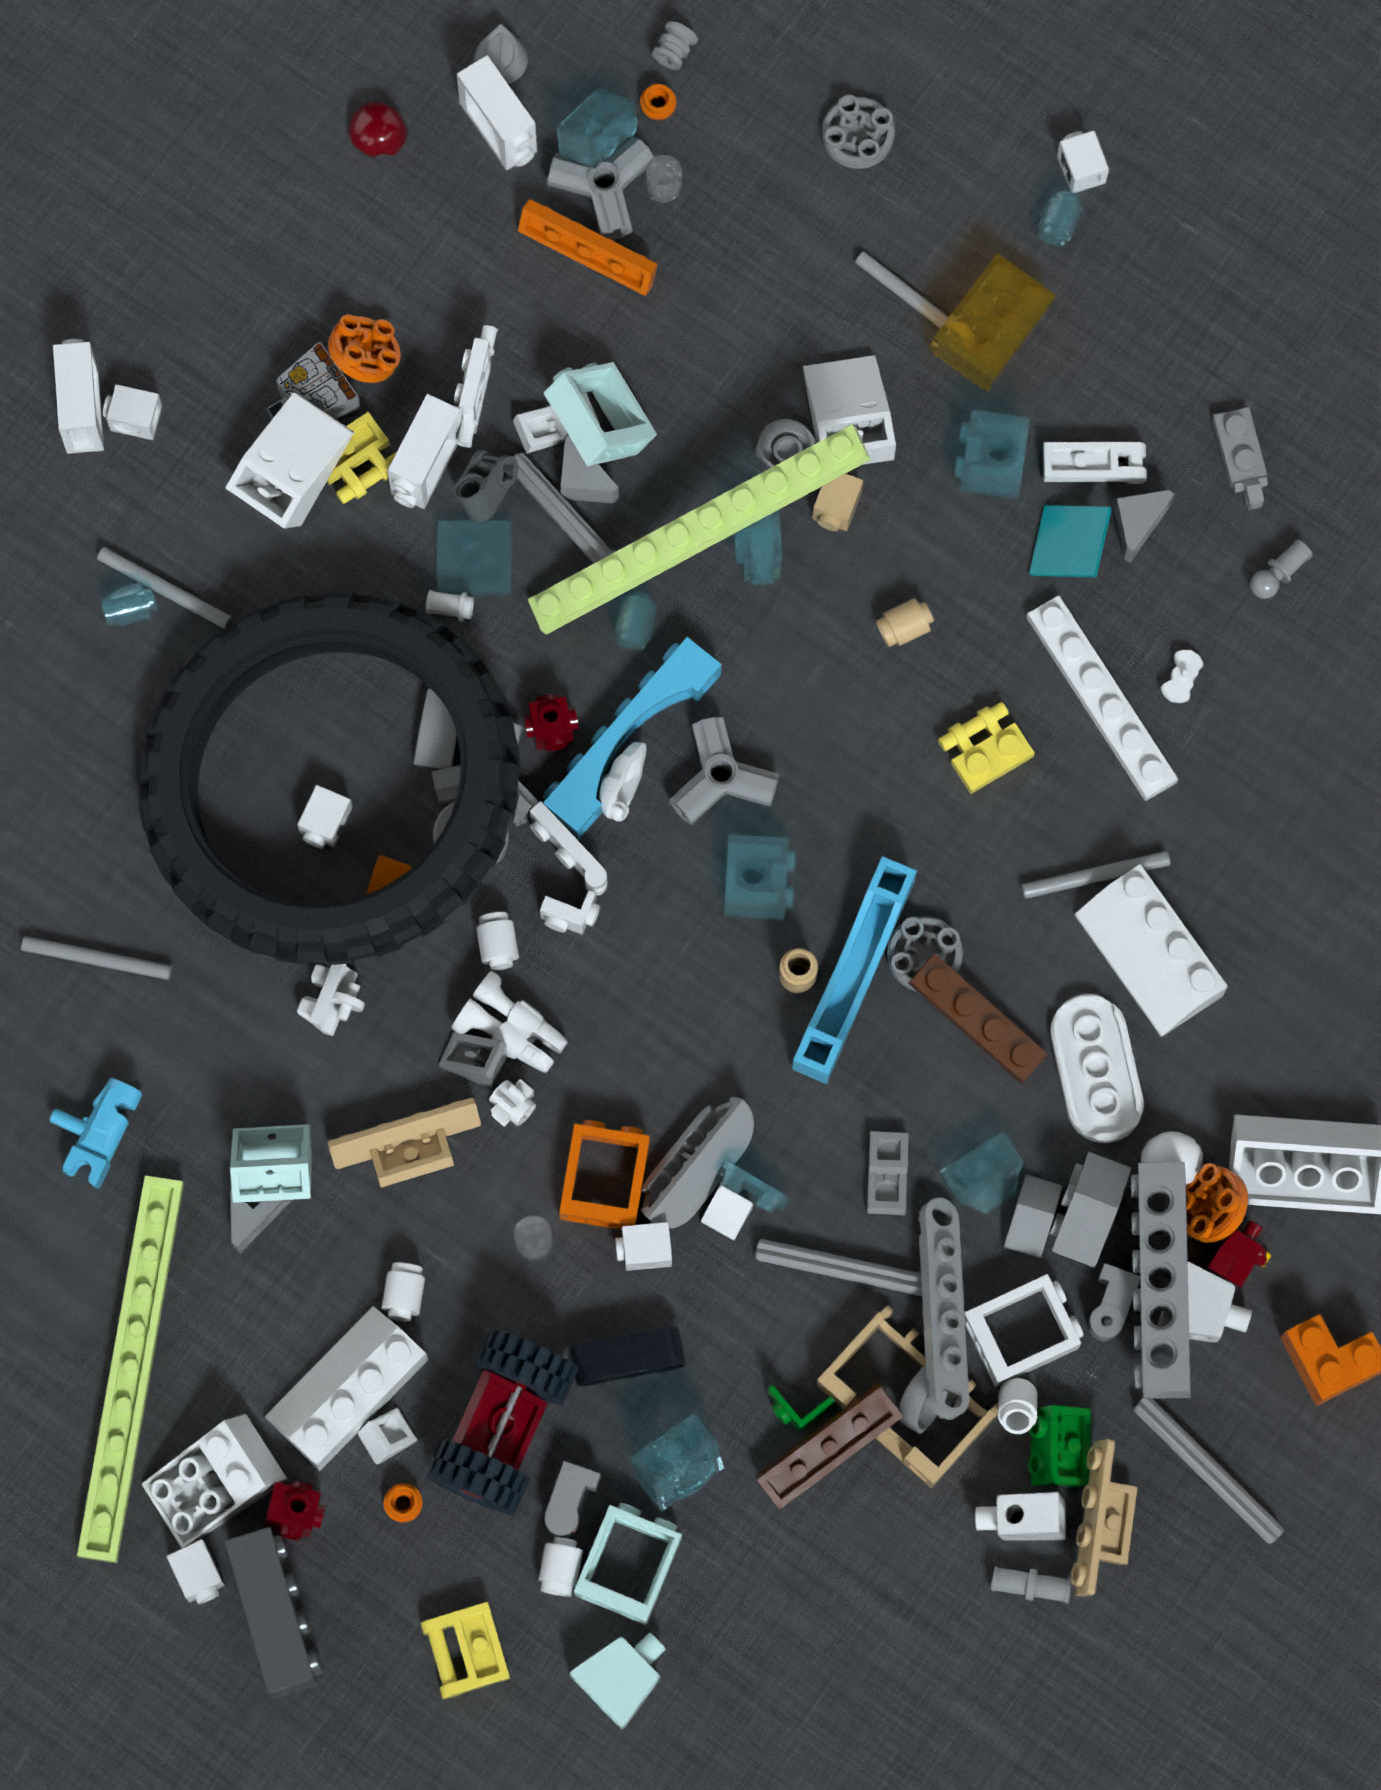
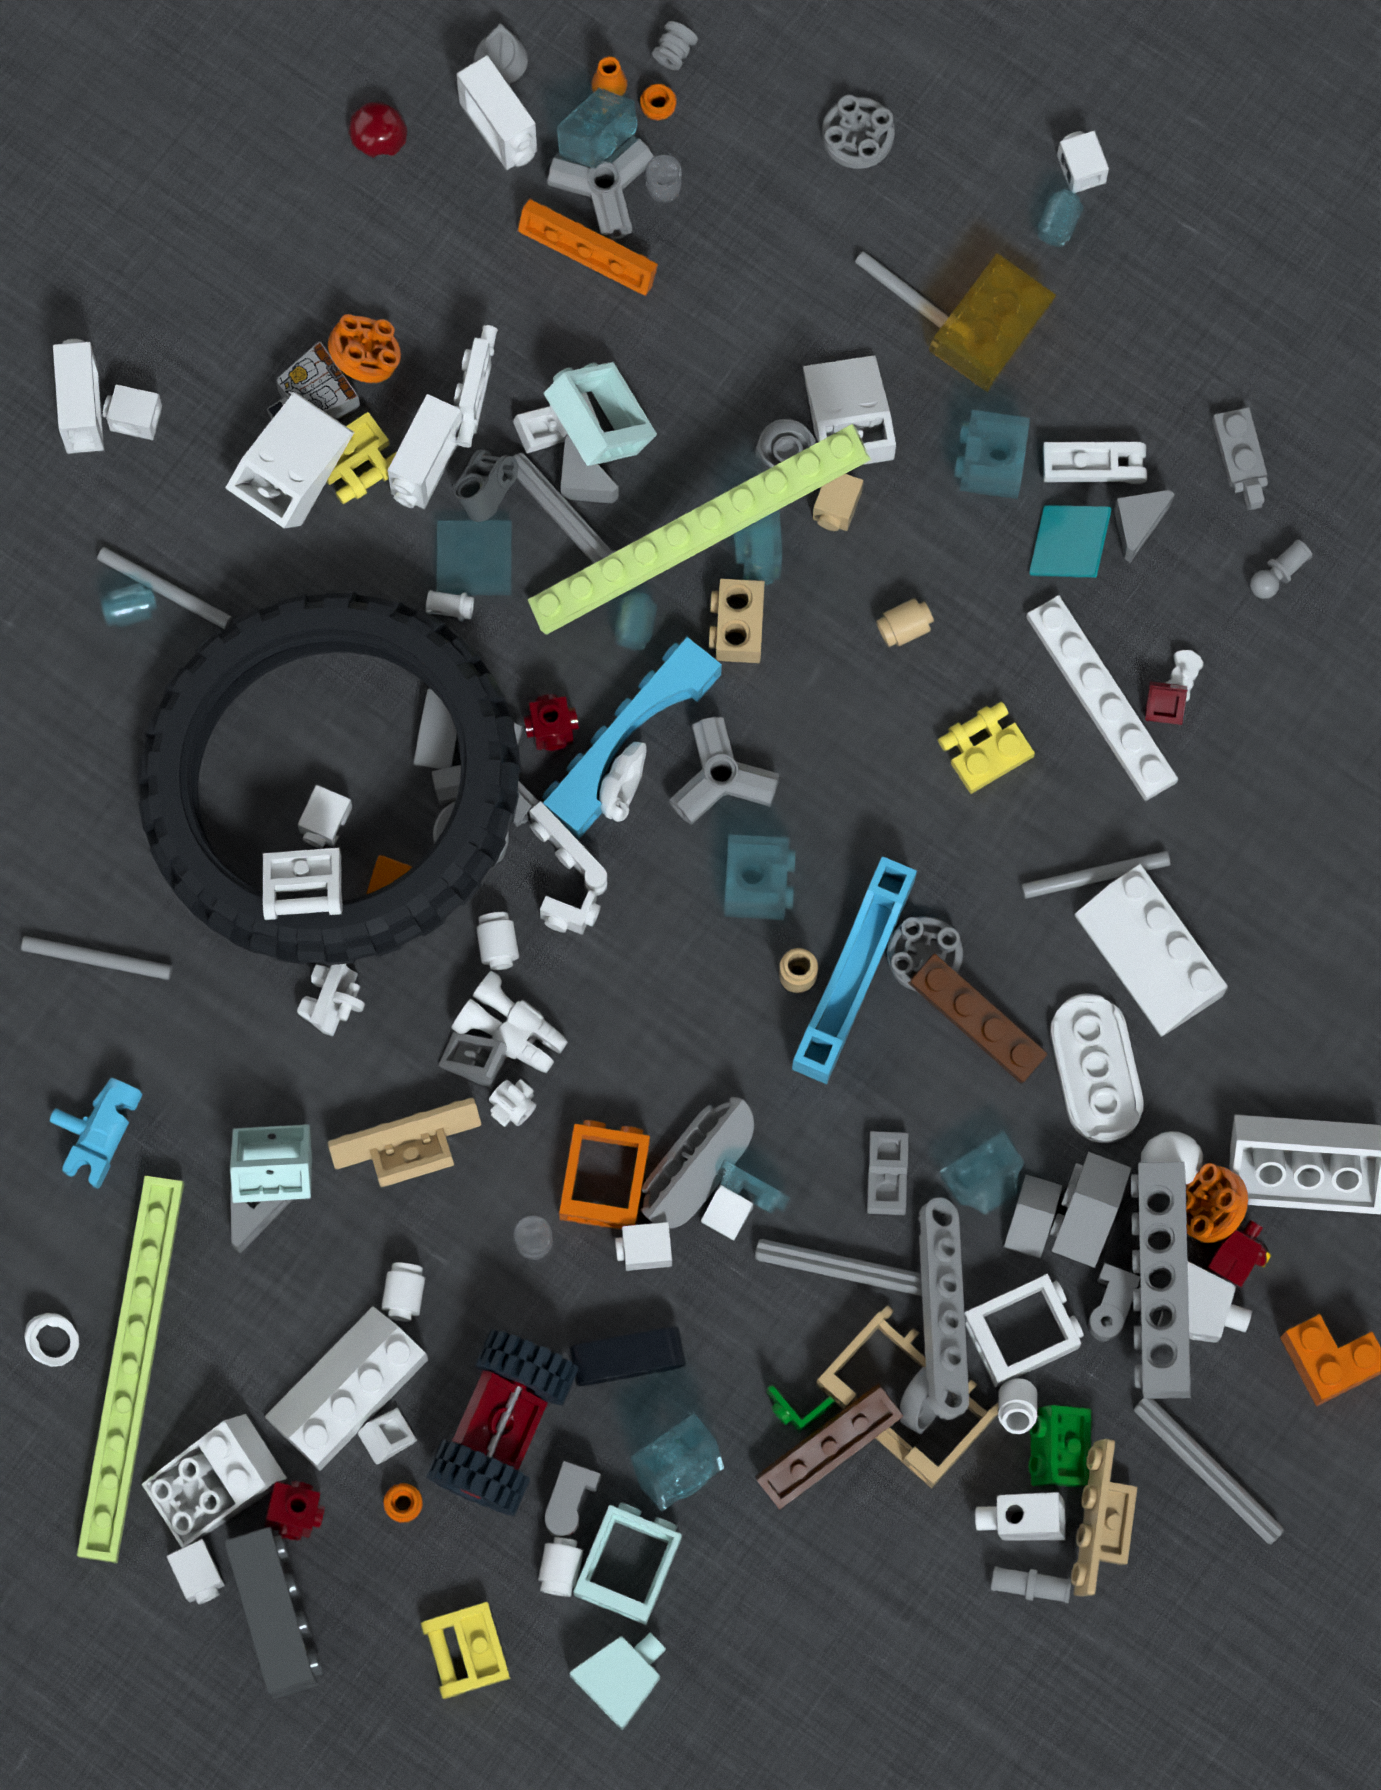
(54, 1320): none -> white piece
(302, 872): none -> white plate
(610, 76): none -> orange cone
(743, 621): none -> tan brick
(1166, 703): none -> dark red tile

